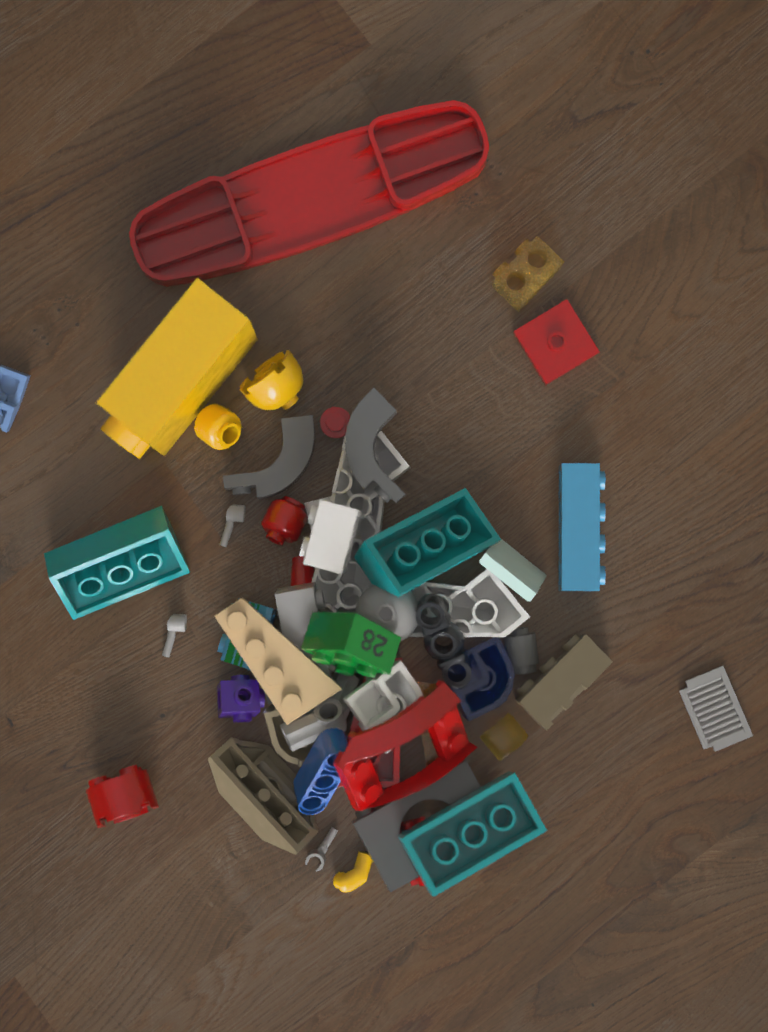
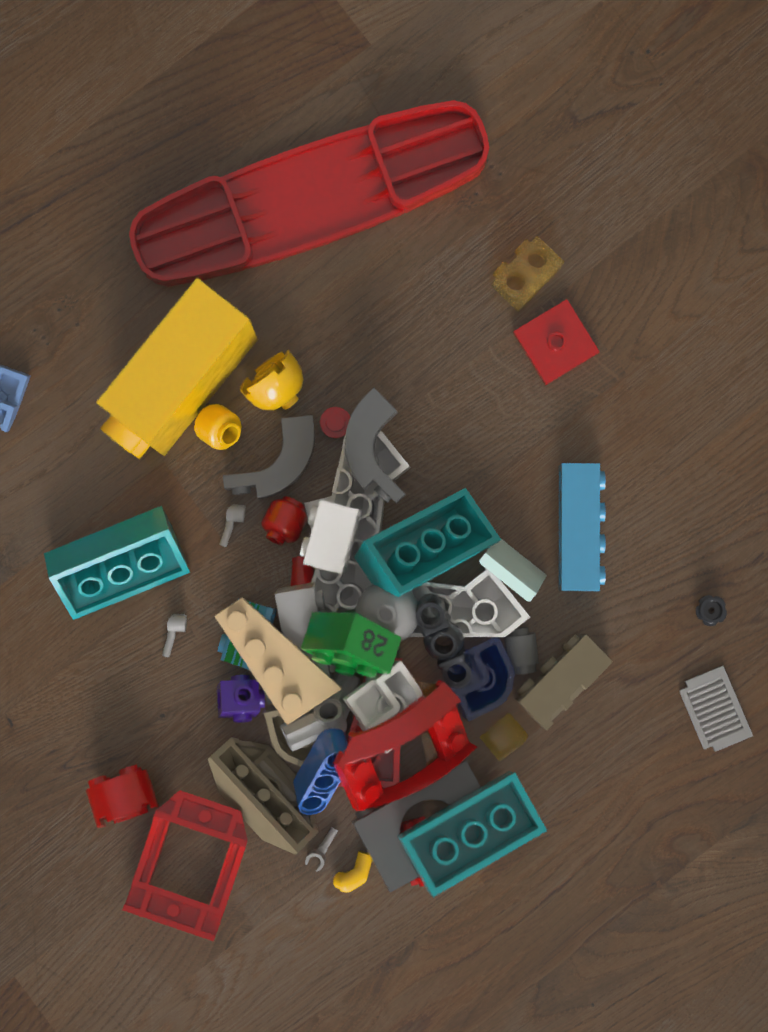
(173, 908): none -> red wedge
(719, 610): none -> black plate

